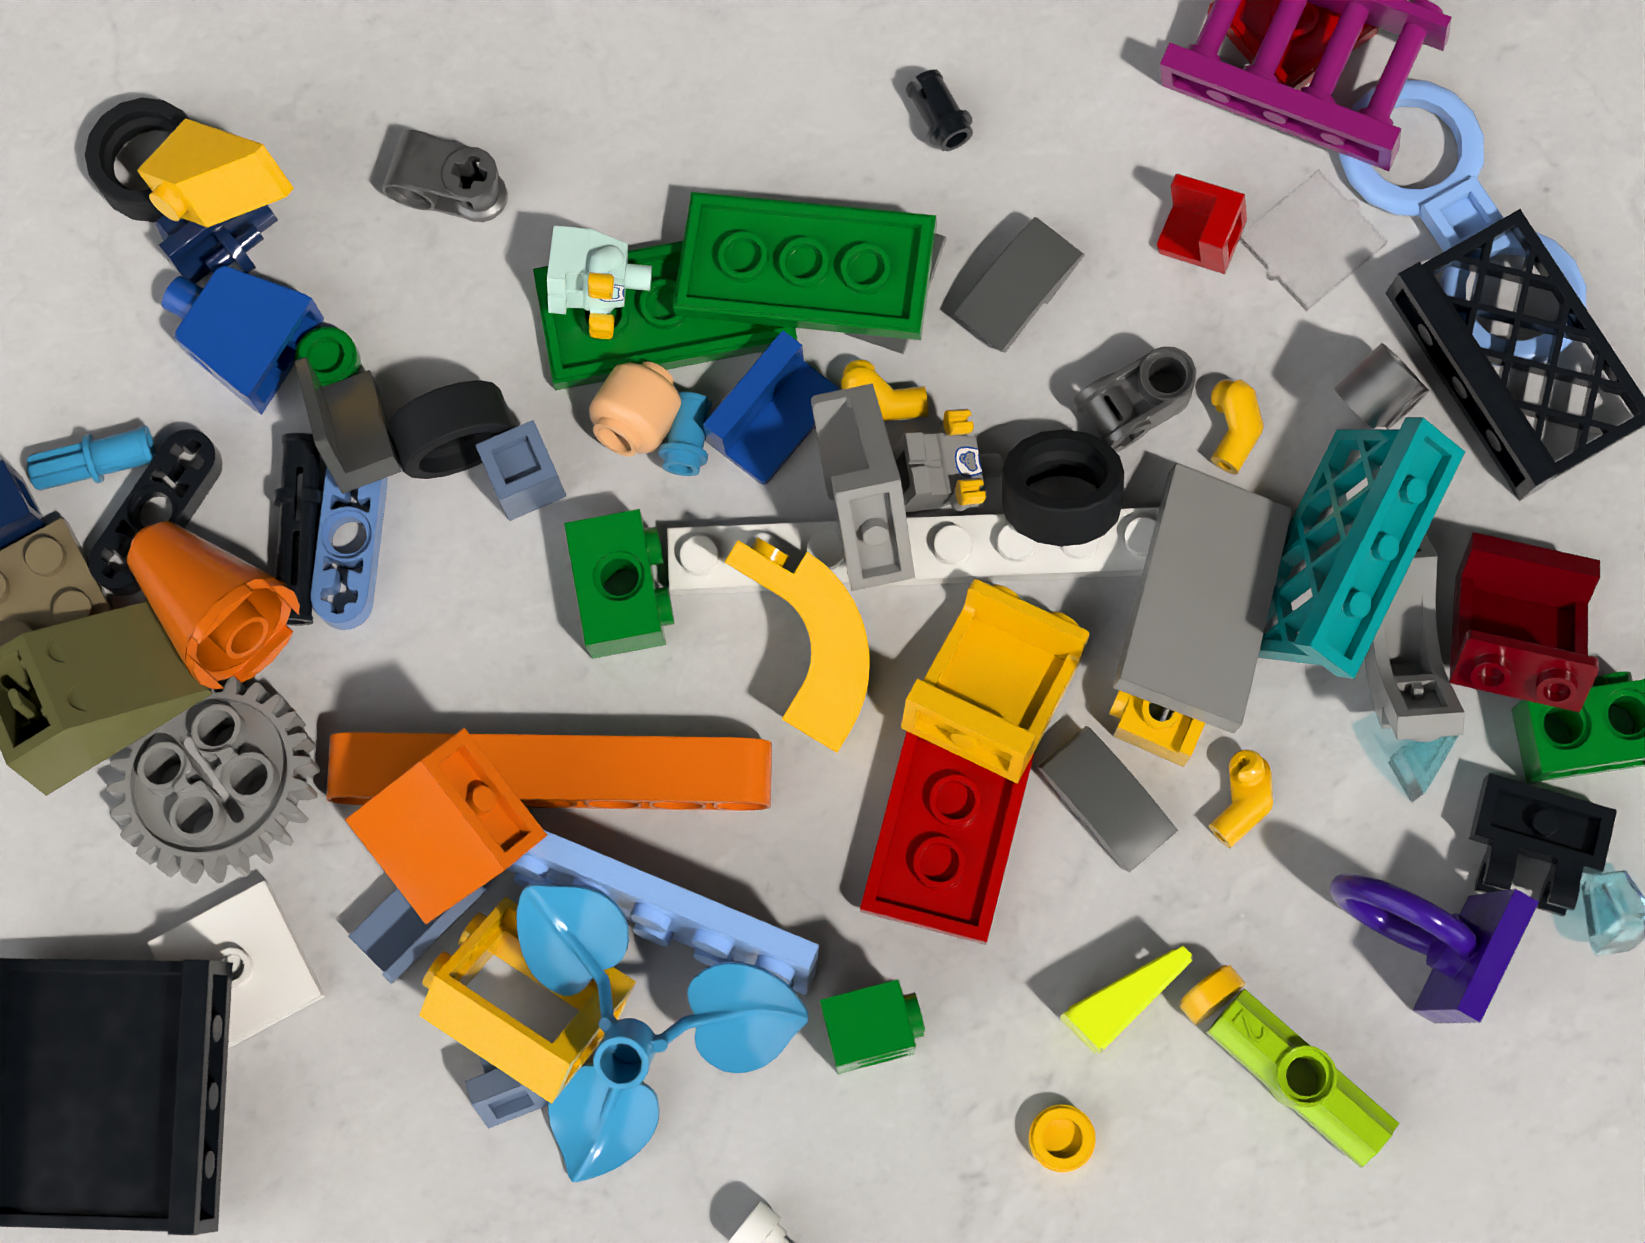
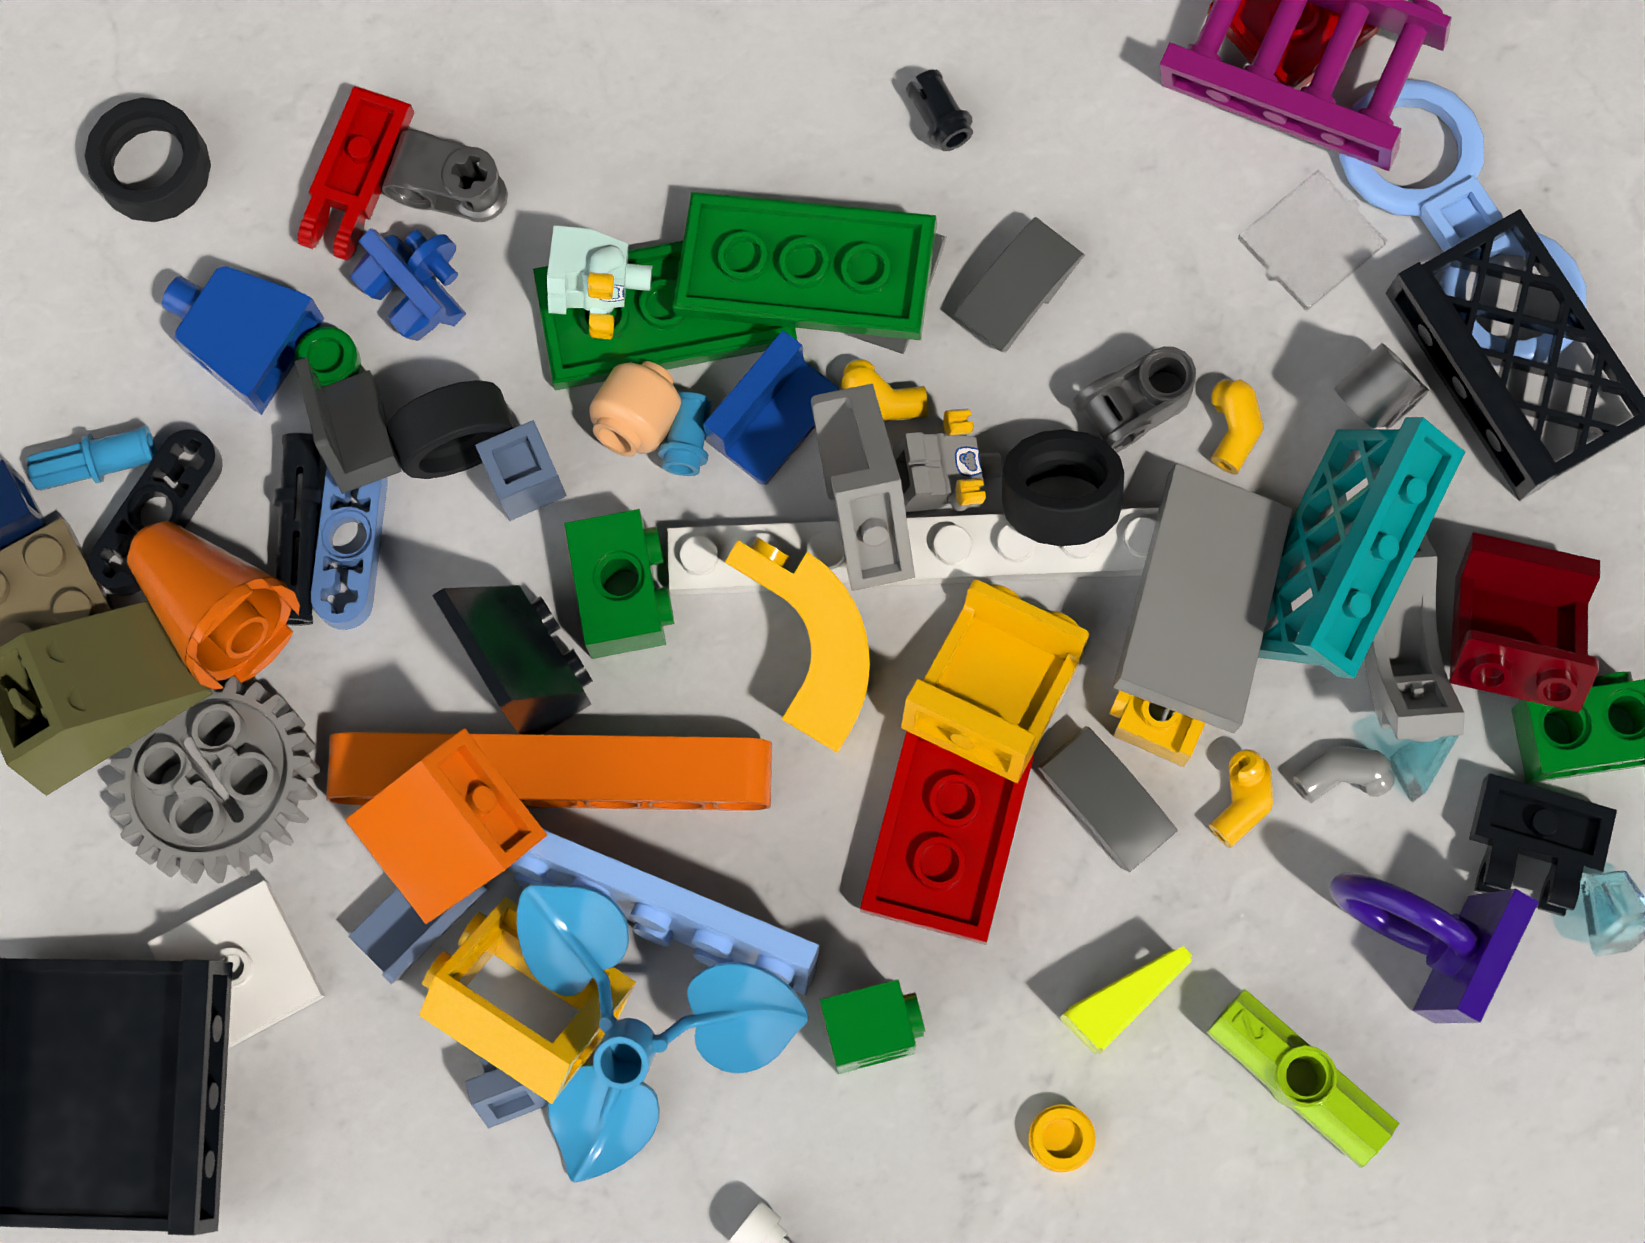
(201, 249): dark blue hips -> none
(211, 175): yellow slope -> none
(354, 168): none -> red hinge
(392, 263): none -> blue hips
(517, 655): none -> black slope
(1203, 224): red panel -> none
(1211, 993): yellow tile -> none
(1348, 765): none -> light grey arm

